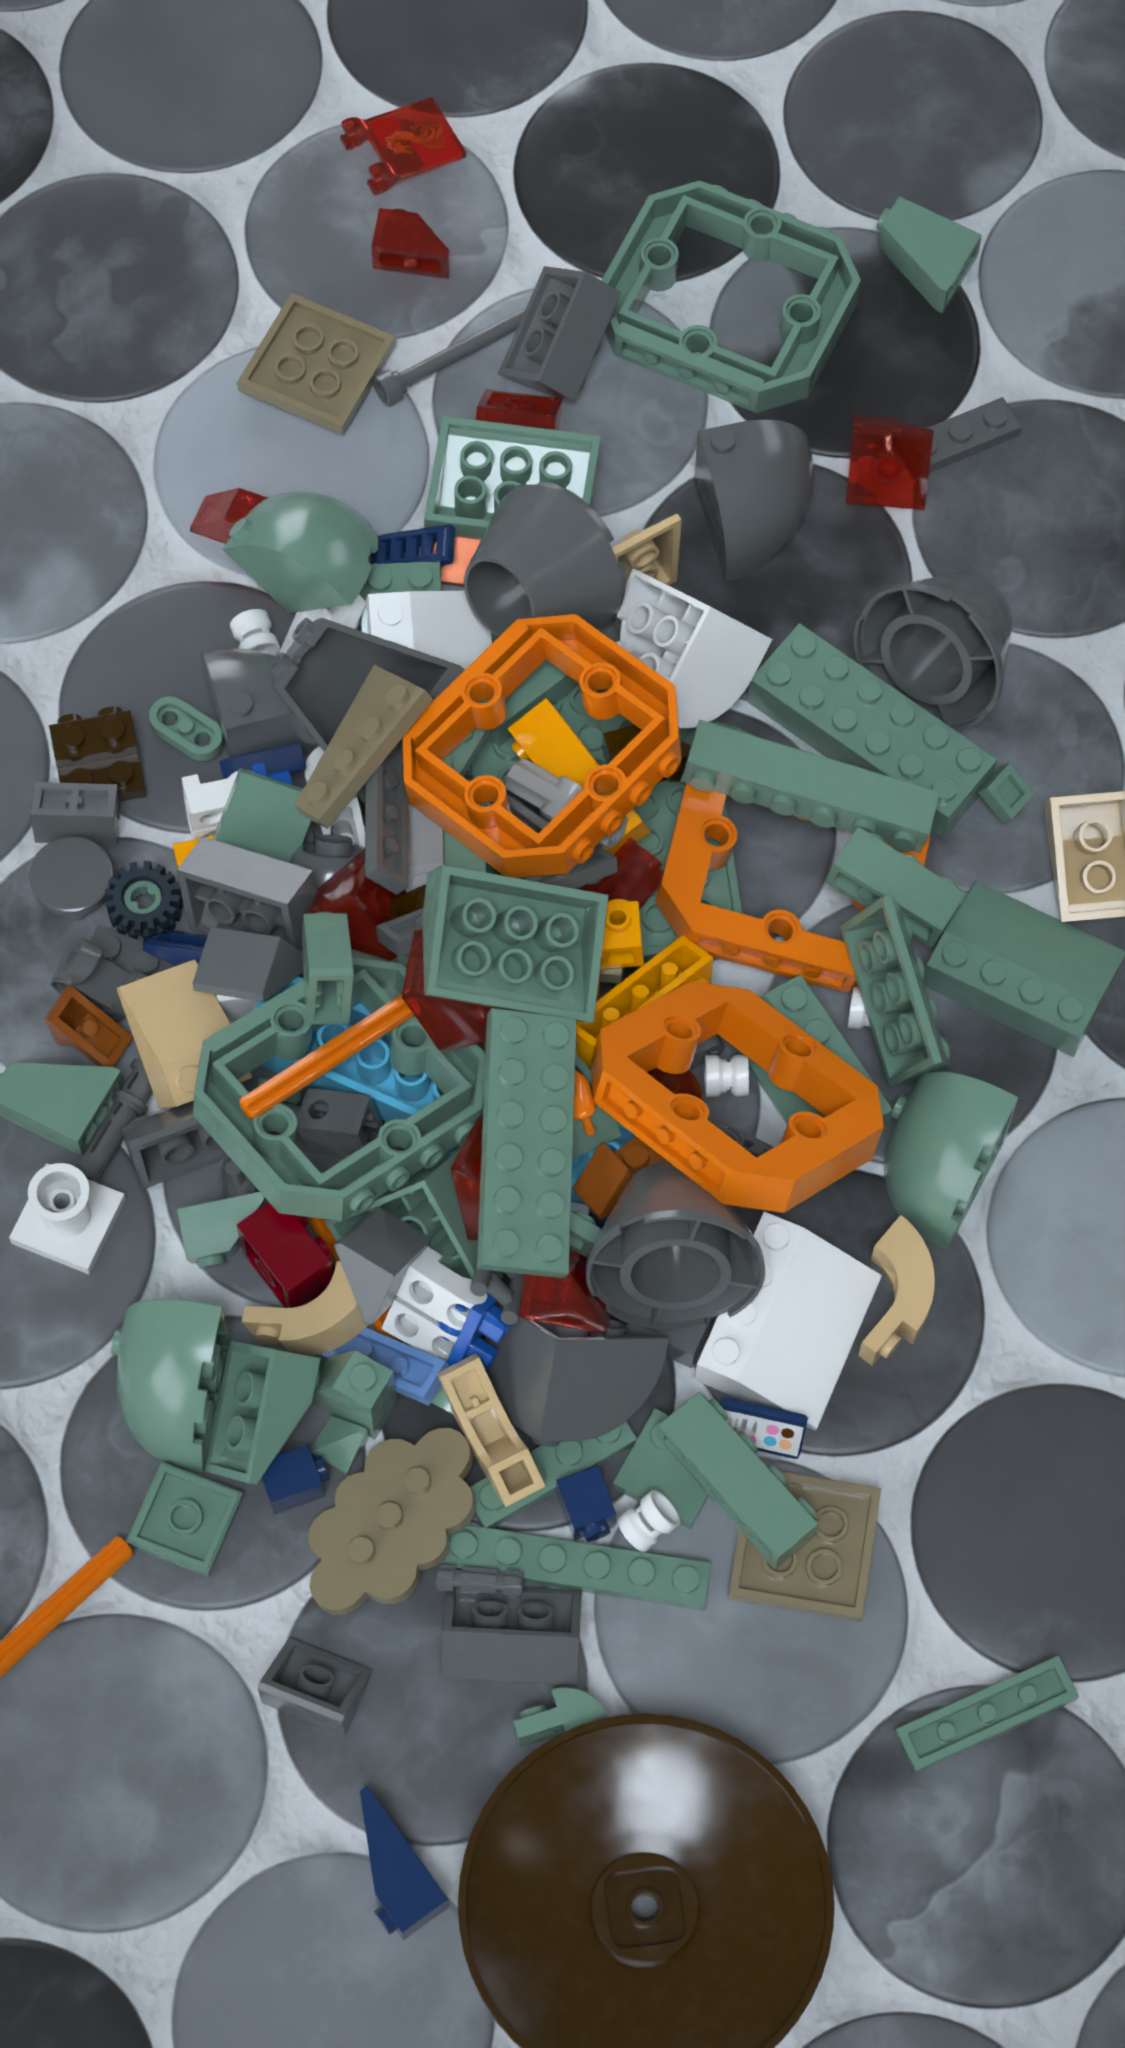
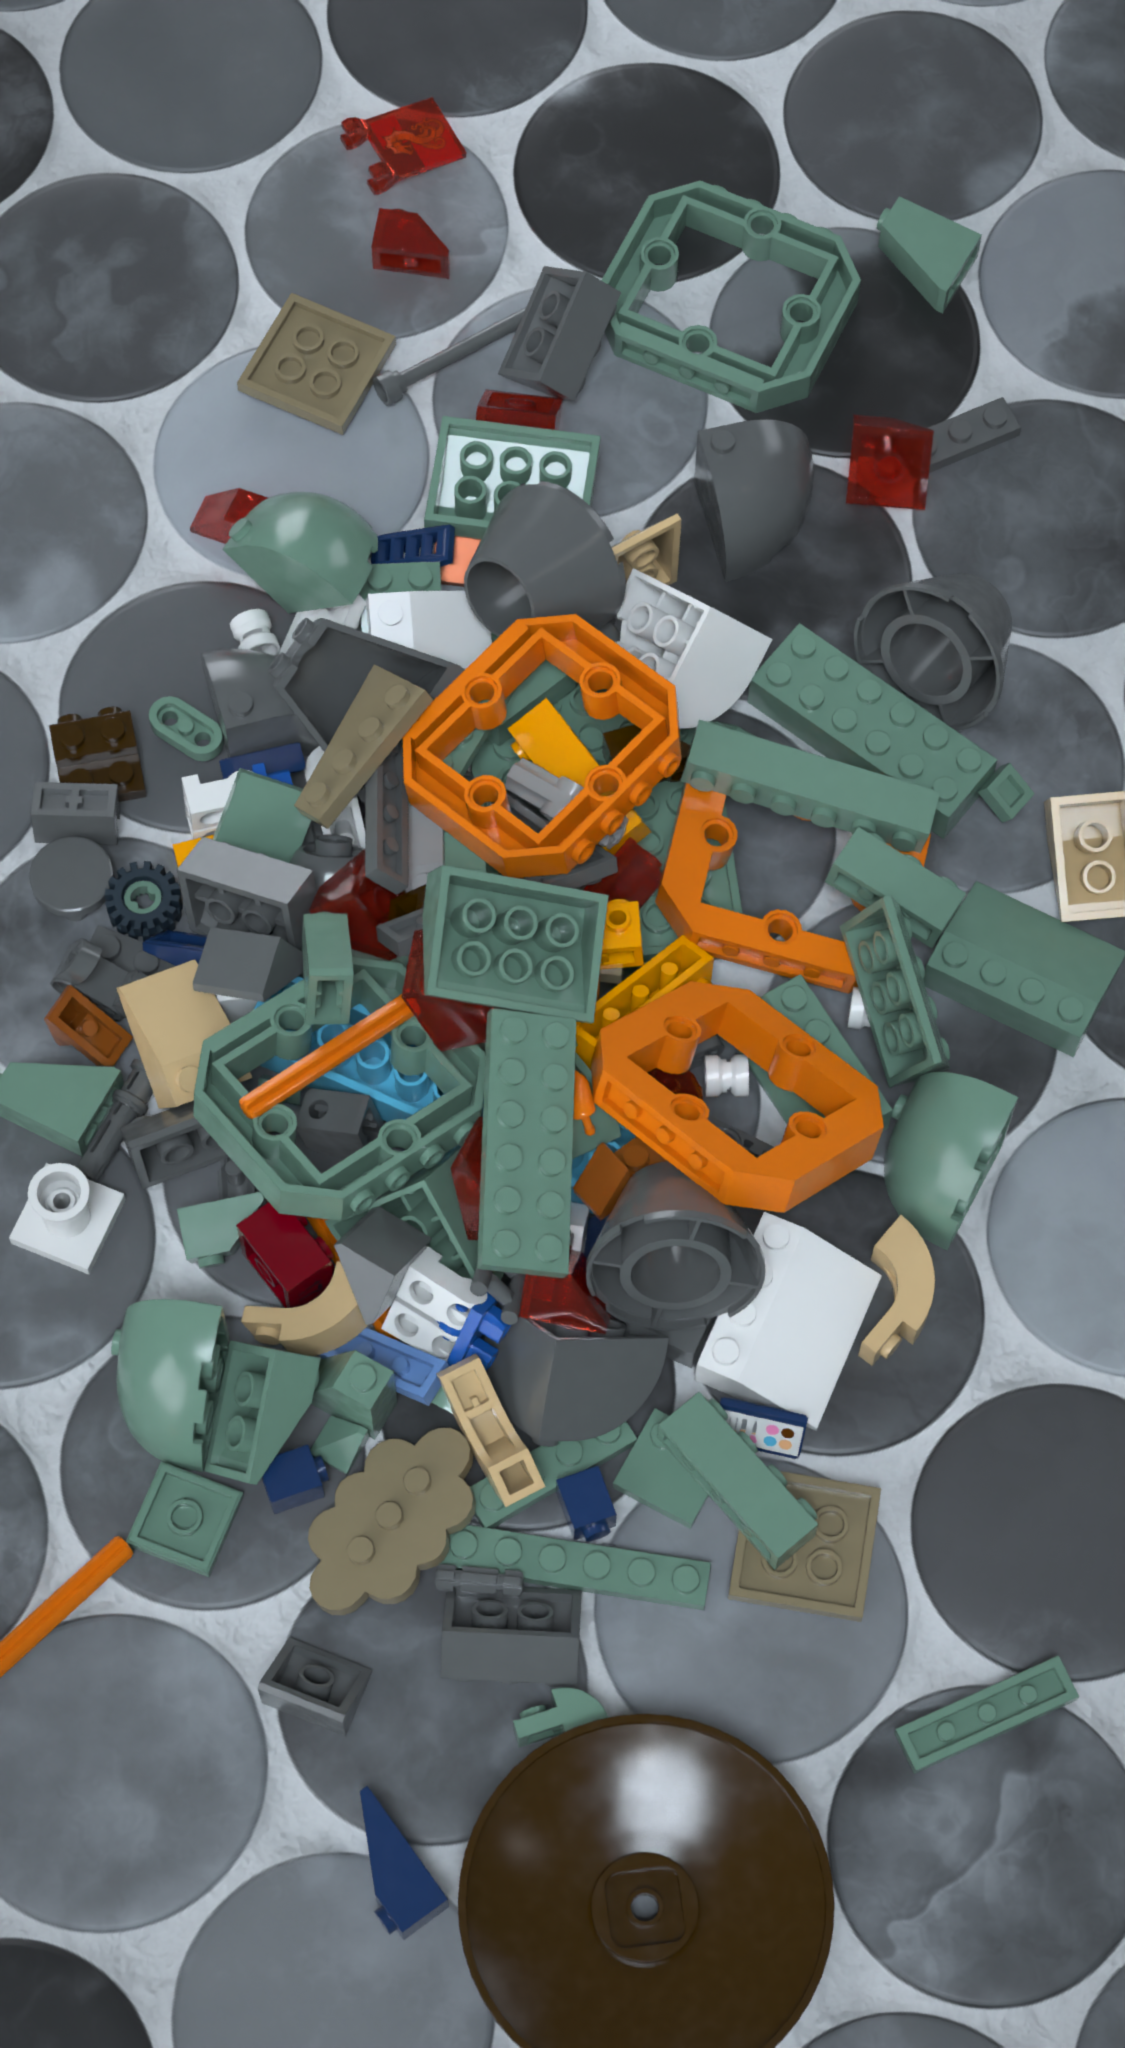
(582, 1232): sand green plate -> none
(649, 1520): white wheel -> none

